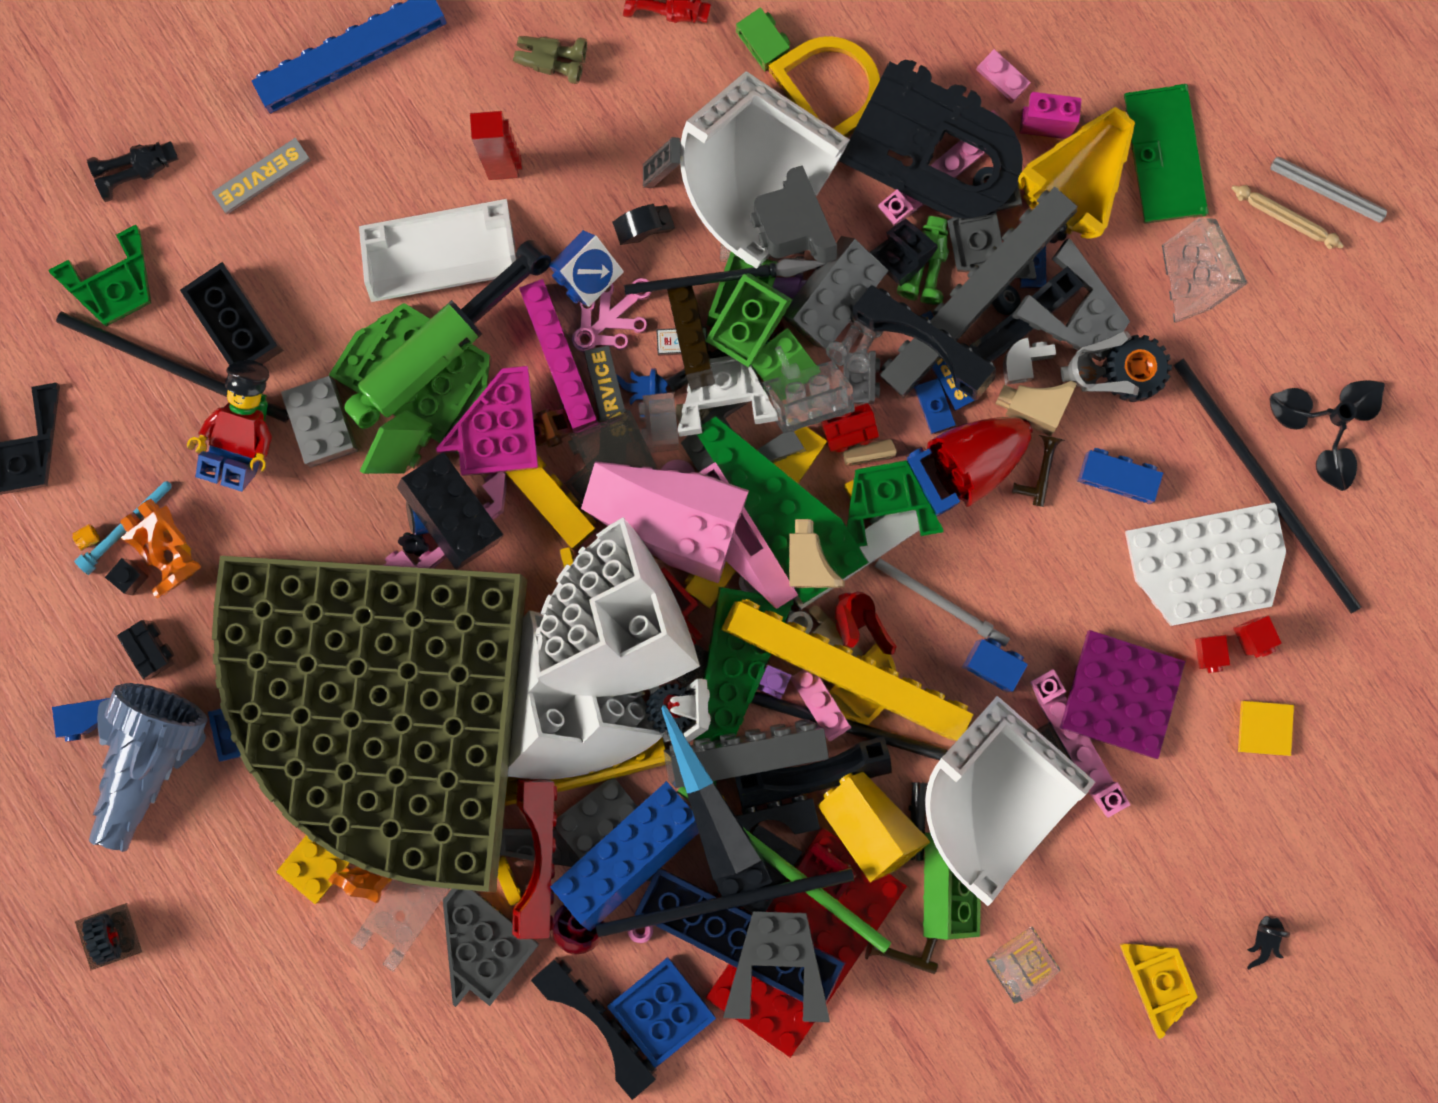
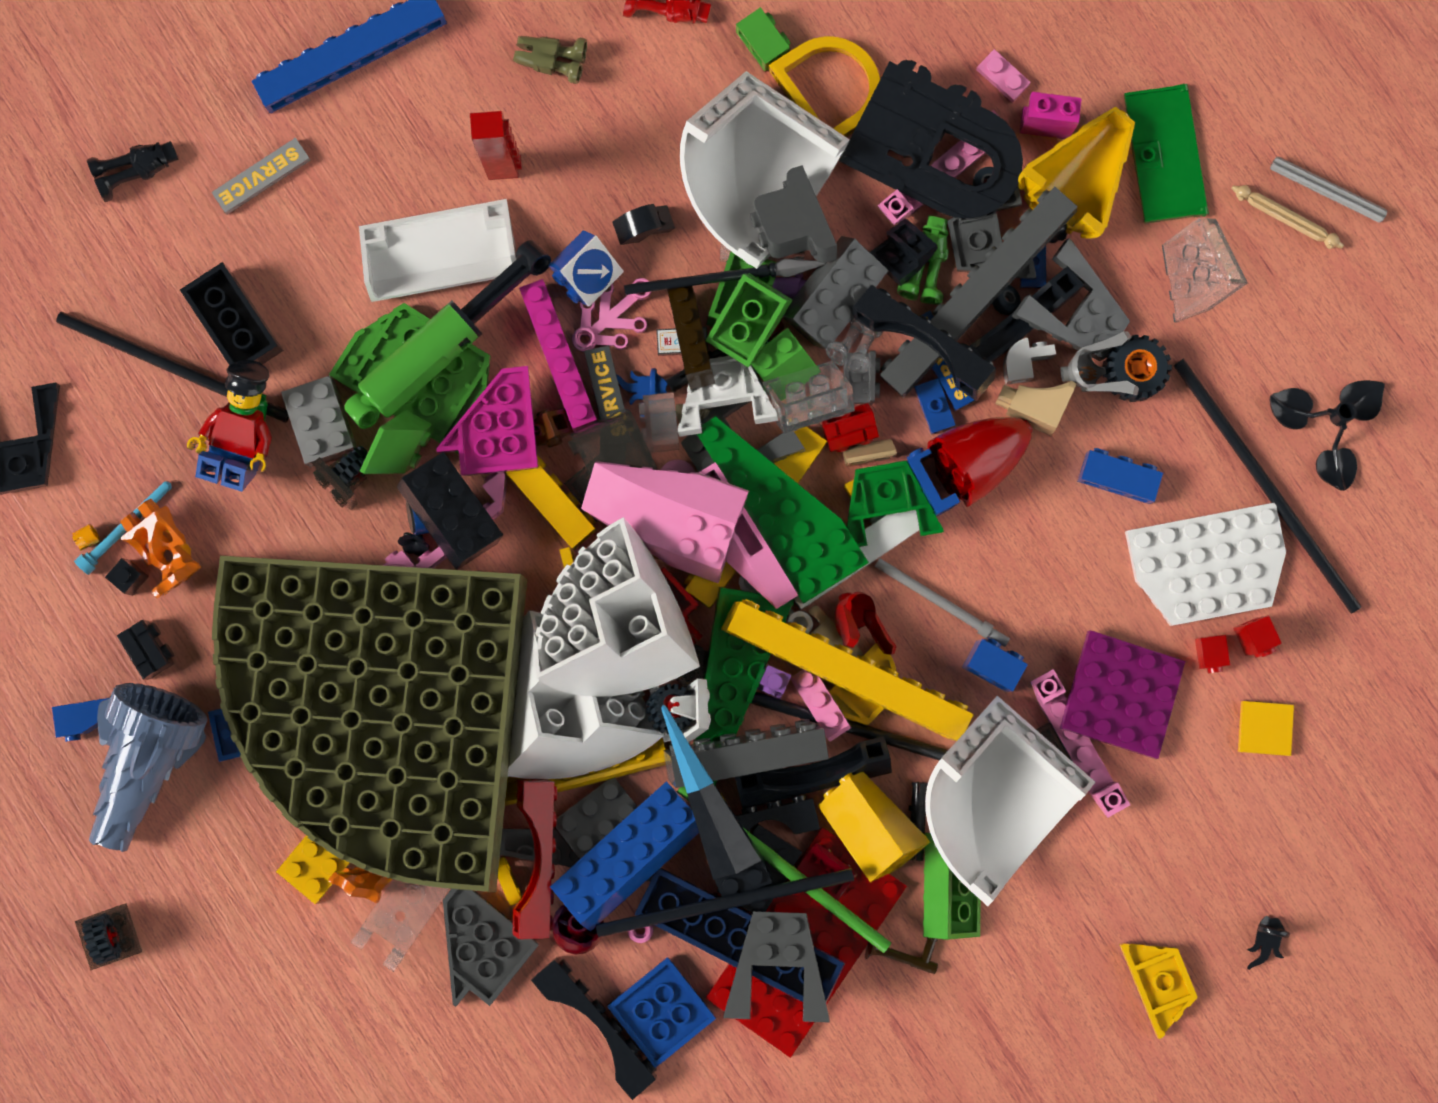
(115, 290): green wing -> none
(342, 476): none -> clear smoke plate
(661, 163): dark grey tile -> none
(790, 371): clear hand -> none
(807, 562): tan hips -> none
(1023, 965): clear slope -> none
(1040, 491): dark brown piece -> none

